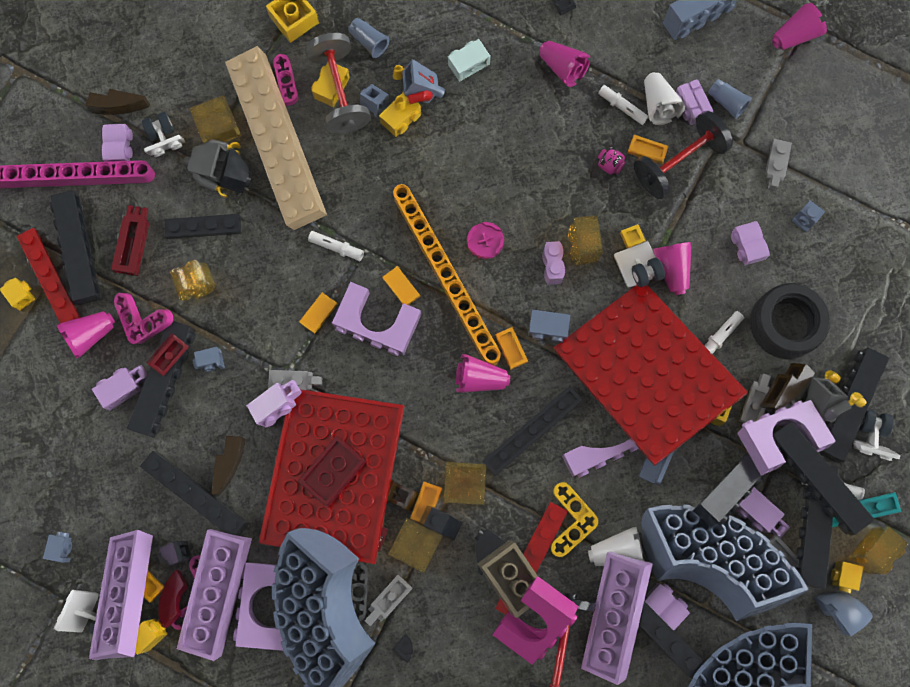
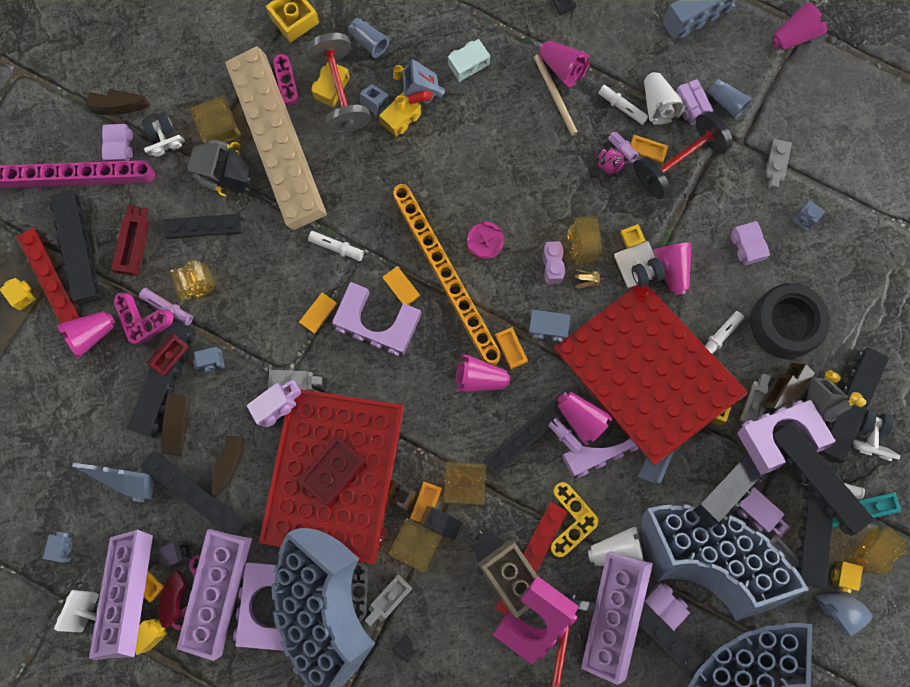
(119, 387): lavender brick -> none
(129, 483): none -> sand blue wedge
(161, 303): none -> lavender pin
(175, 424): none -> dark brown slope
(555, 94): none -> tan piece
(565, 436): none -> lavender axle
(583, 416): none -> dark pink cone
(593, 277): none -> pearl gold piece
(623, 146): none -> lavender axle

